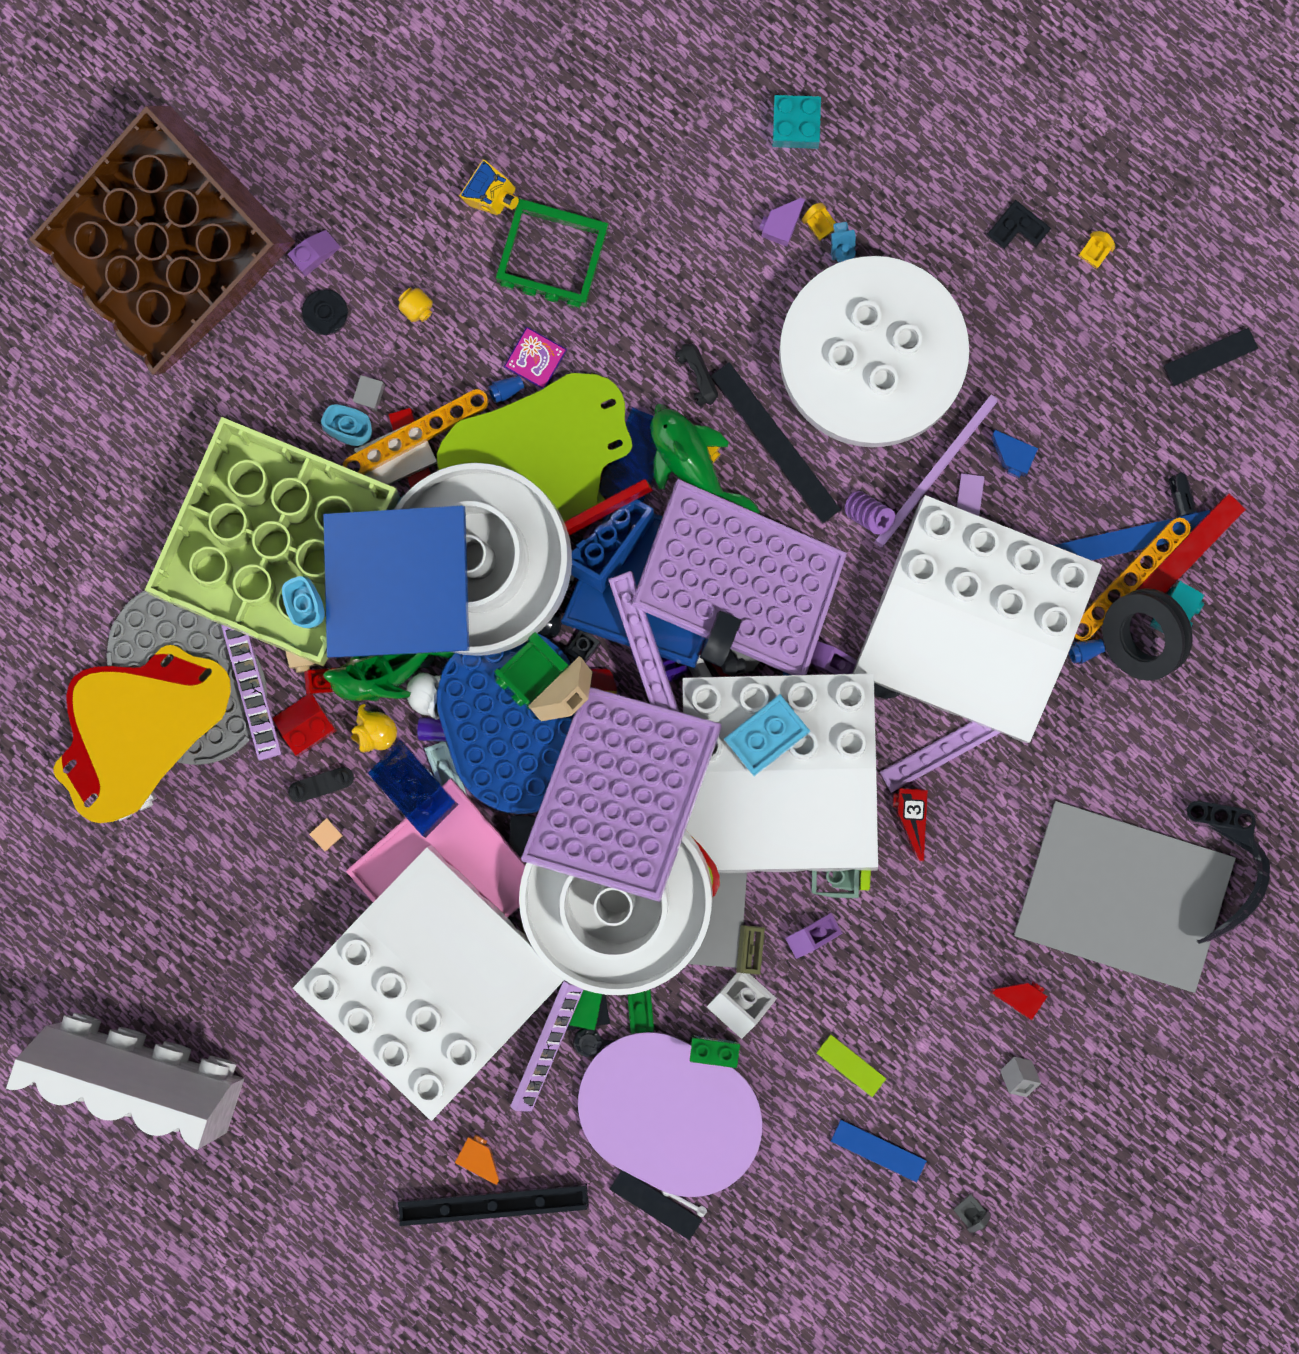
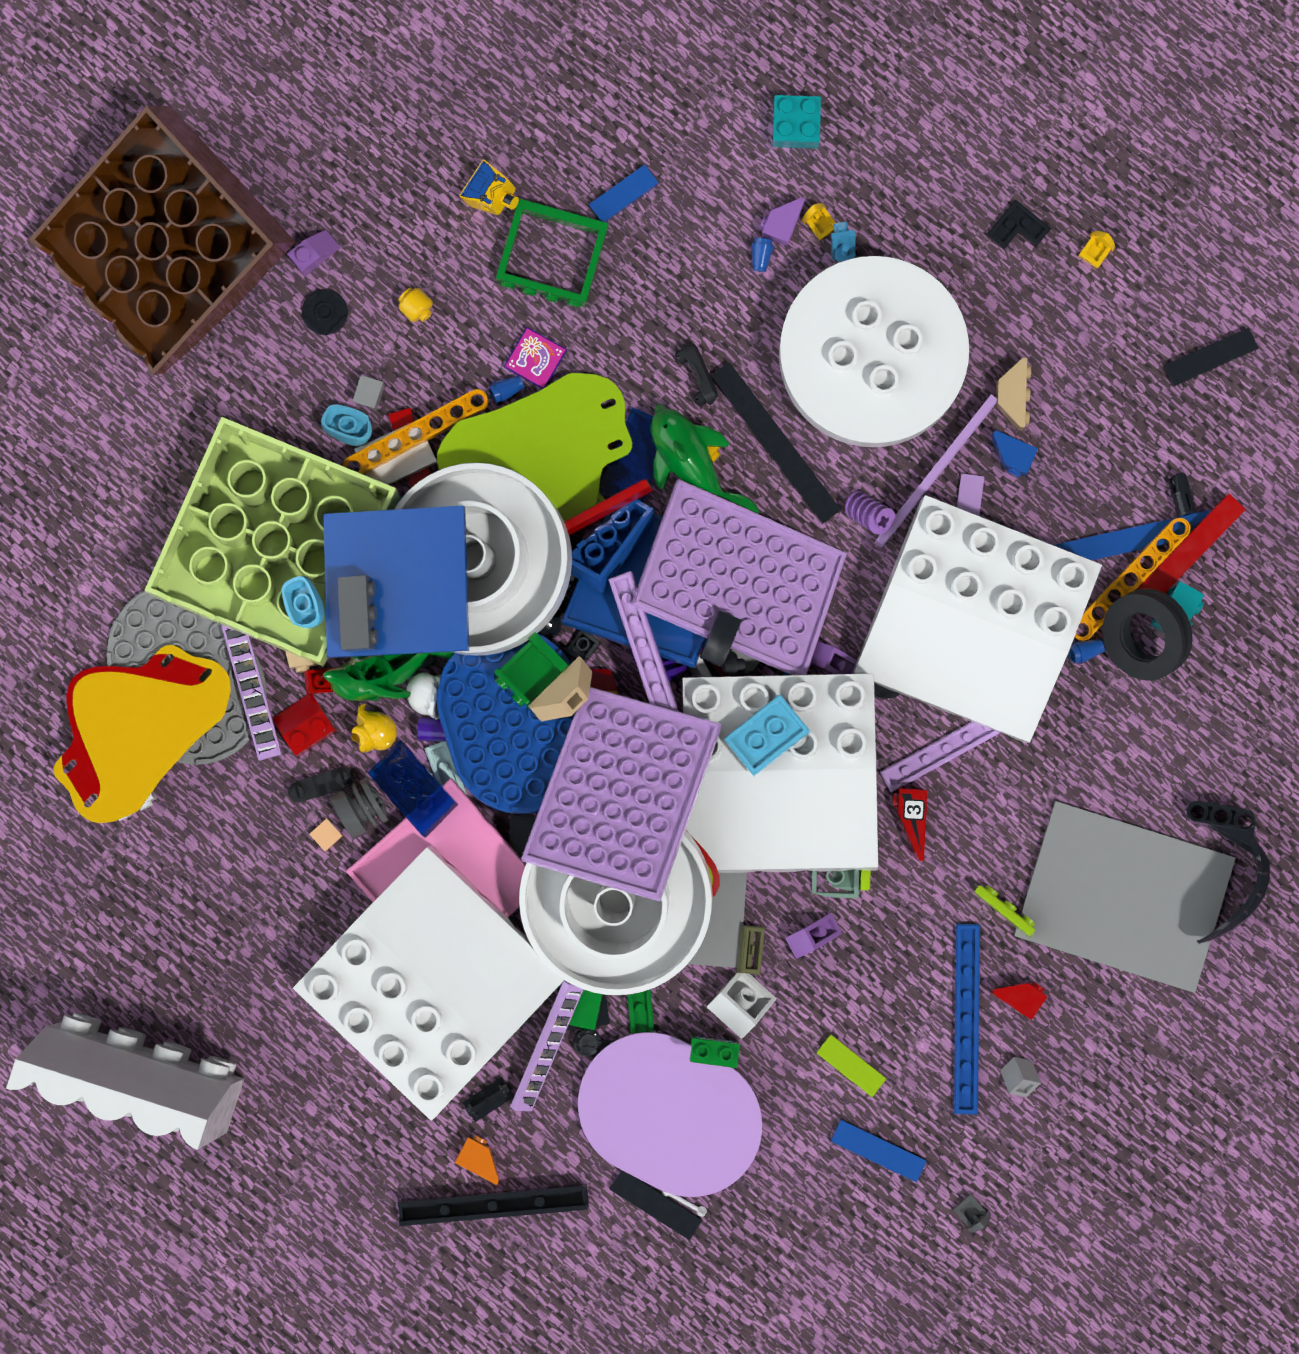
(357, 613): none -> dark grey brick
(359, 808): none -> dark grey wheel
(488, 1099): none -> black hinge
(623, 194): none -> blue tile
(761, 253): none -> blue cone
(966, 1018): none -> blue tile
(1006, 910): none -> lime tile
(1013, 394): none -> tan slope

